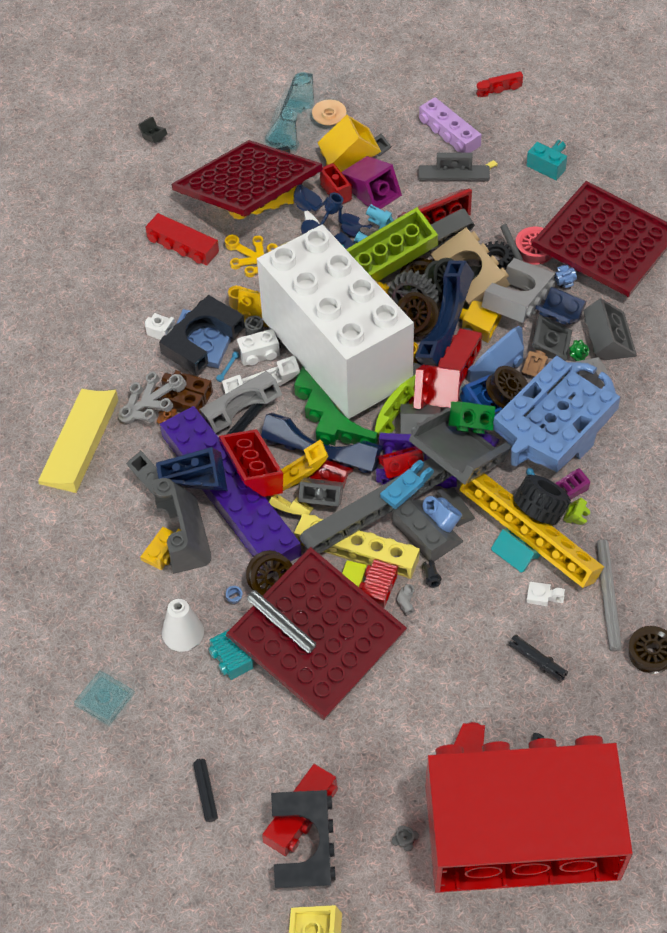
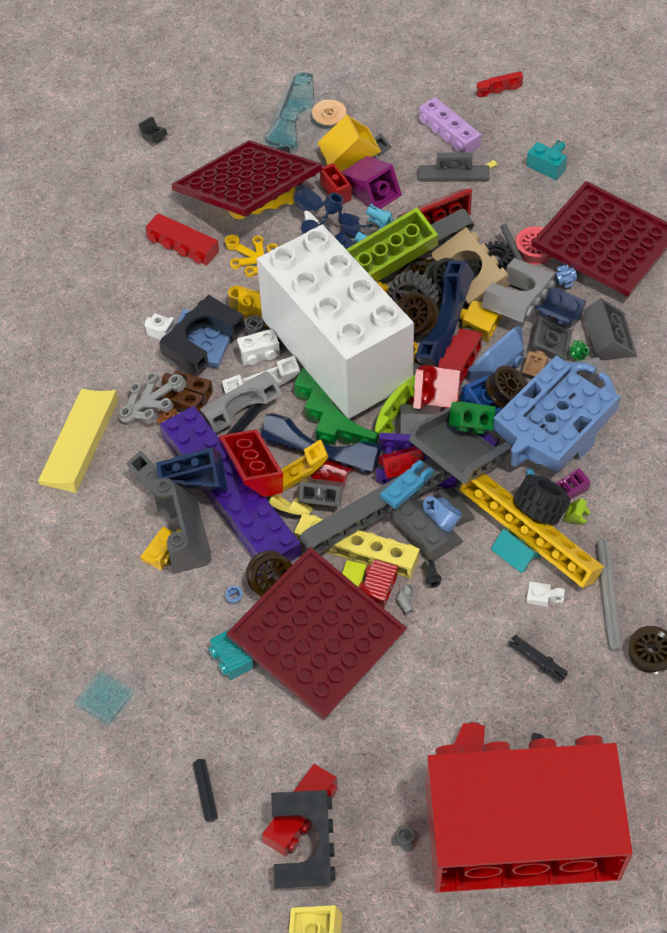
(181, 627): white cone -> none
(235, 355): dark azure hinge -> none
(281, 621): axle -> none

